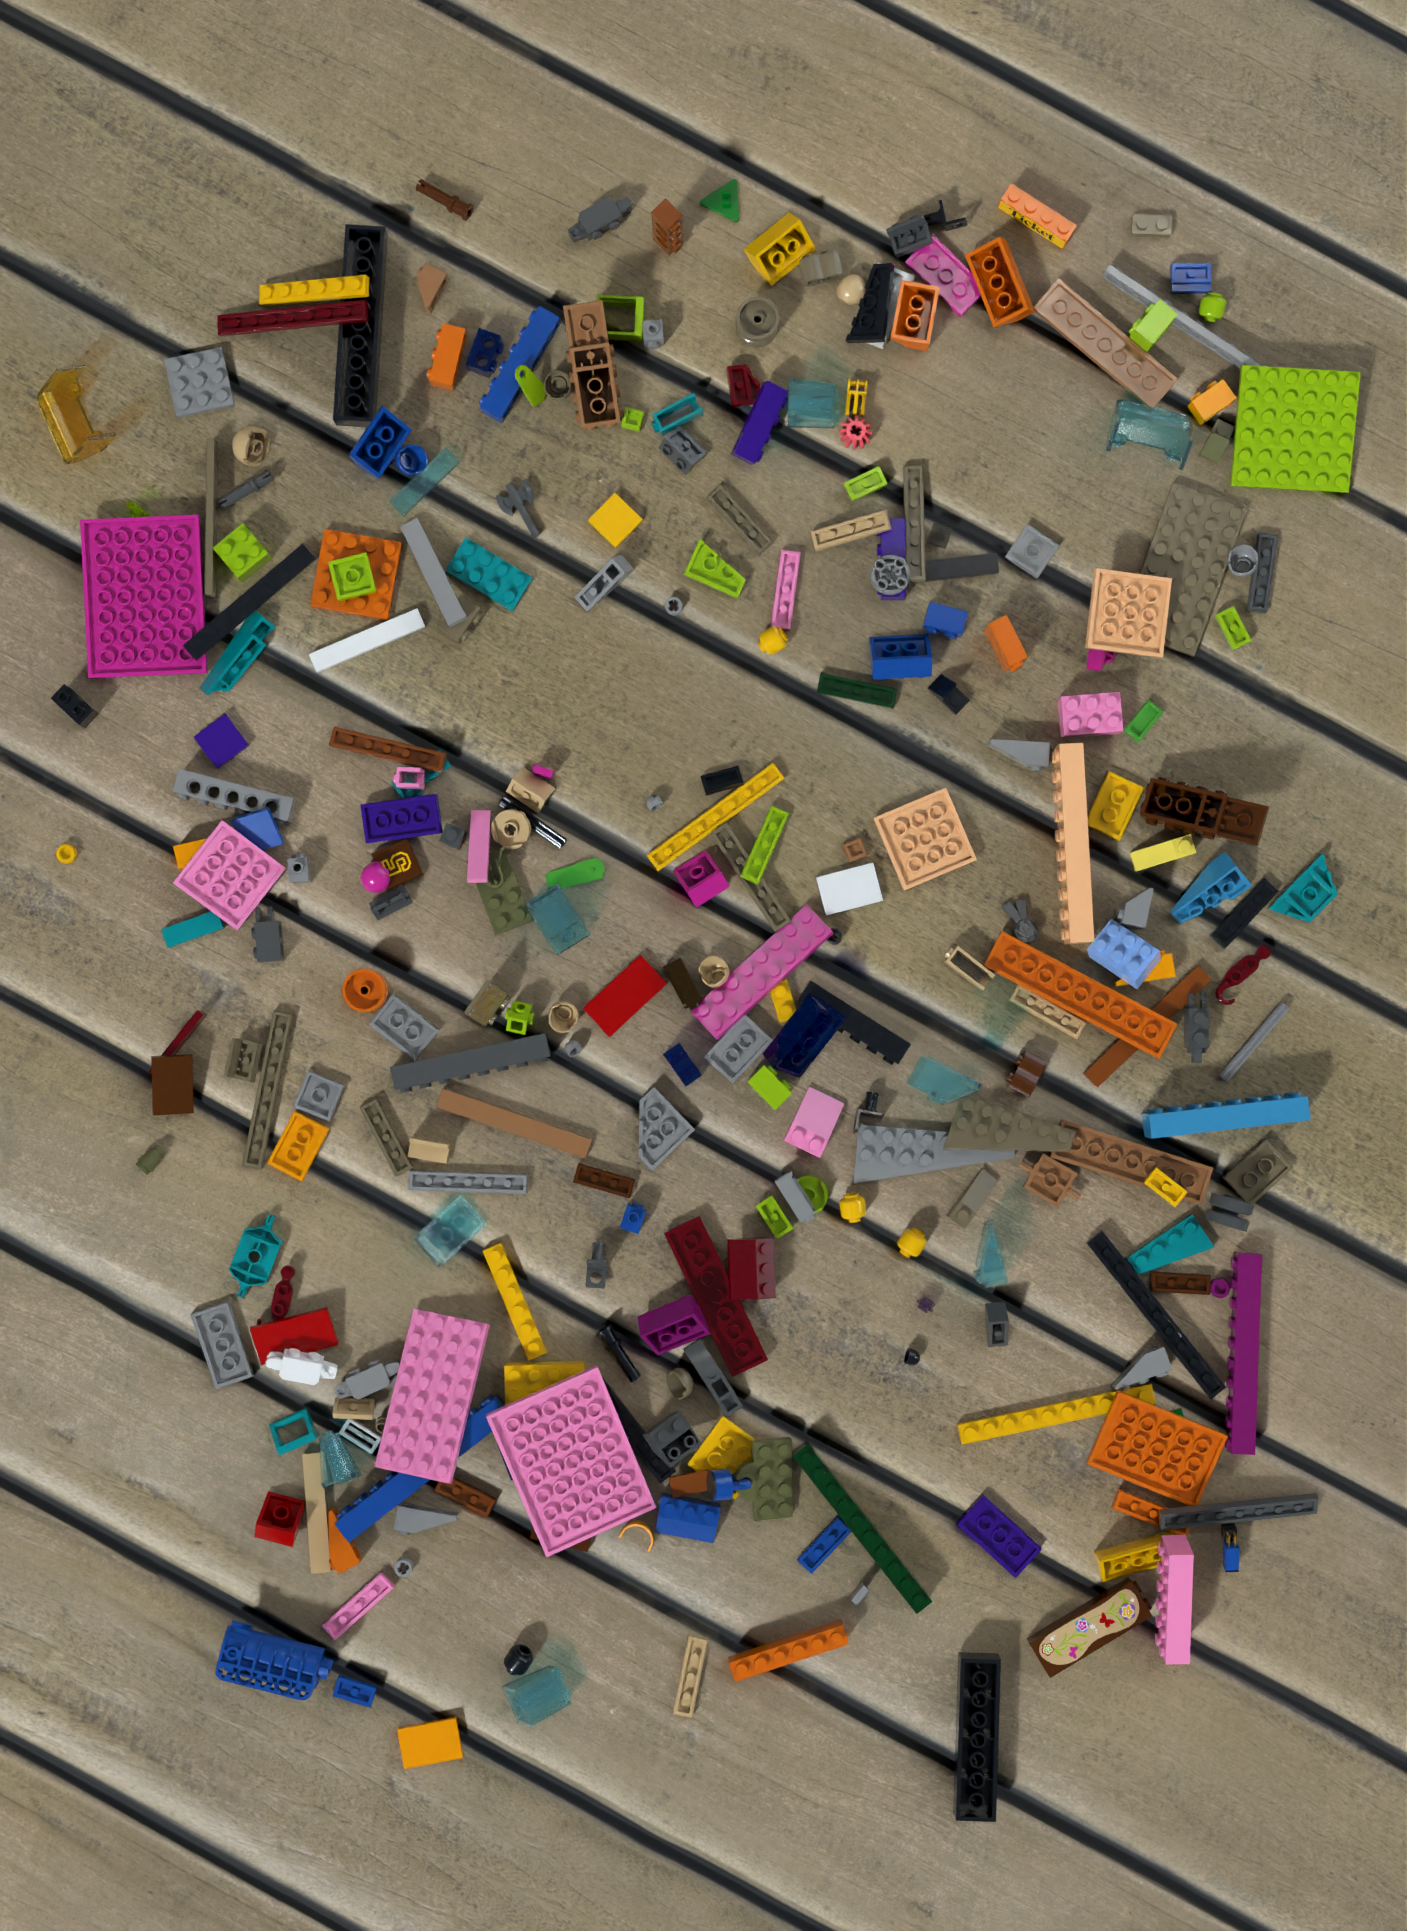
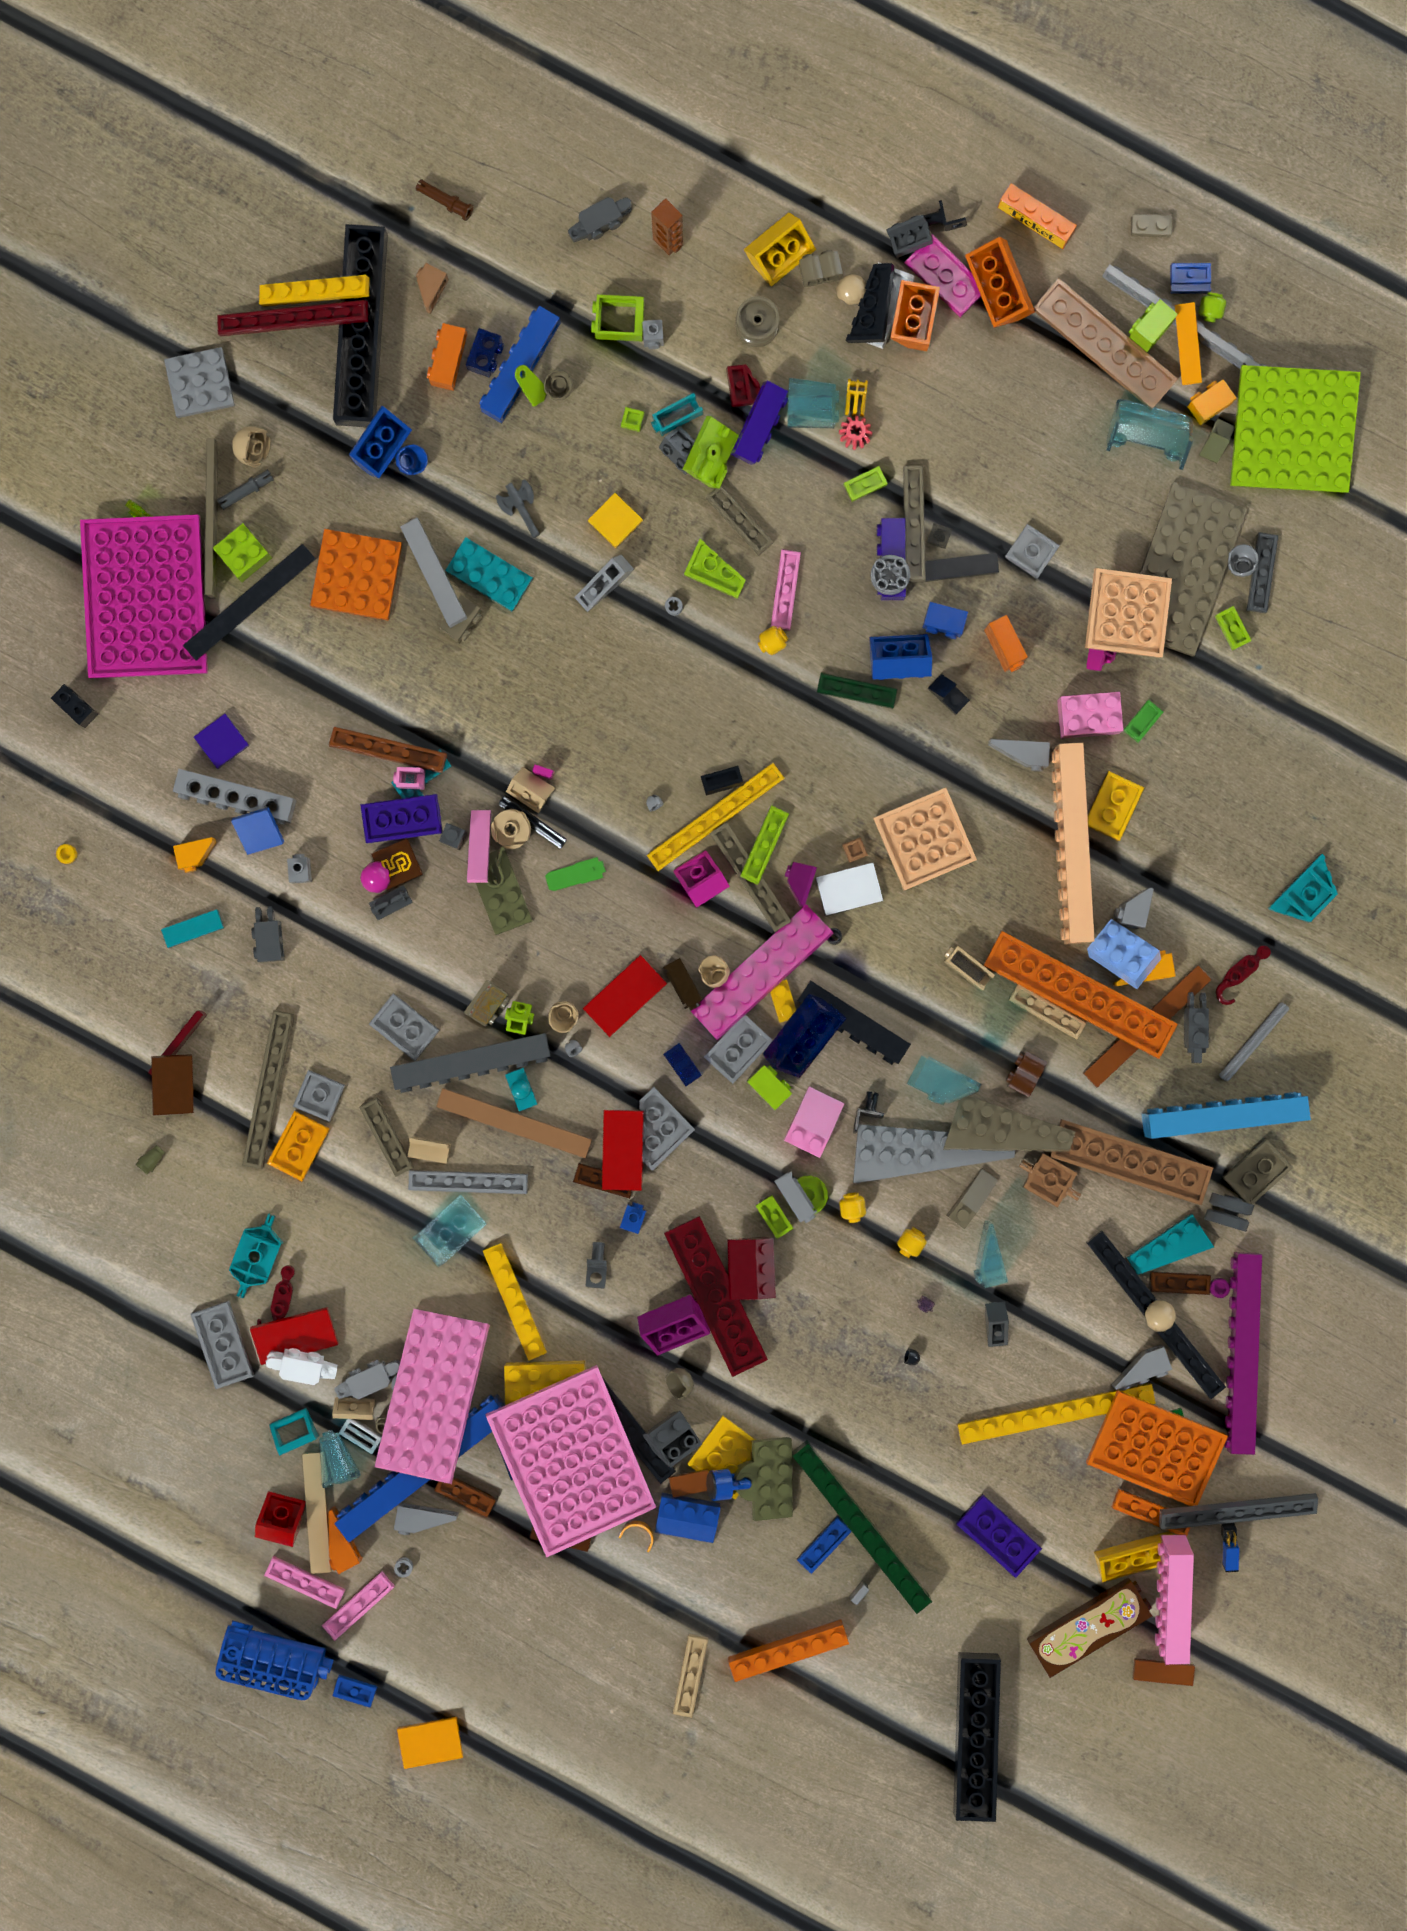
(67, 418): clear yellow windscreen -> none
(229, 875): bright pink plate -> none
(238, 655): teal wedge -> none
(243, 1059): dark tan bracket -> none
(304, 1582): none -> bright pink tile
(352, 576): lime plate -> none
(367, 640): white tile -> none
(377, 990): orange wheel -> none
(424, 482): clear light blue tile -> none
(518, 1659): black head -> none
(521, 1089): none -> teal tile
(537, 1695): clear light blue slope -> none
(557, 919): clear light blue slope -> none
(592, 366): medium nougat wedge -> none
(614, 1346): black pin -> none
(622, 1150): none -> red tile
(701, 463): none -> lime piece
(713, 1377): dark grey slope -> none
(724, 201): green piece -> none
(800, 880): none -> magenta slope
(851, 530): tan tile -> none
(1025, 929): dark grey piece -> none
(1160, 1315): none -> tan hair
(1161, 1673): none -> dark orange tile
(1163, 852): light yellow slope -> none
(1165, 1187): yellow plate -> none
(1188, 343): none -> light orange tile
(1202, 812): reddish brown wedge -> none
(1216, 883): dark azure wedge -> none
(1244, 913): black tile -> none

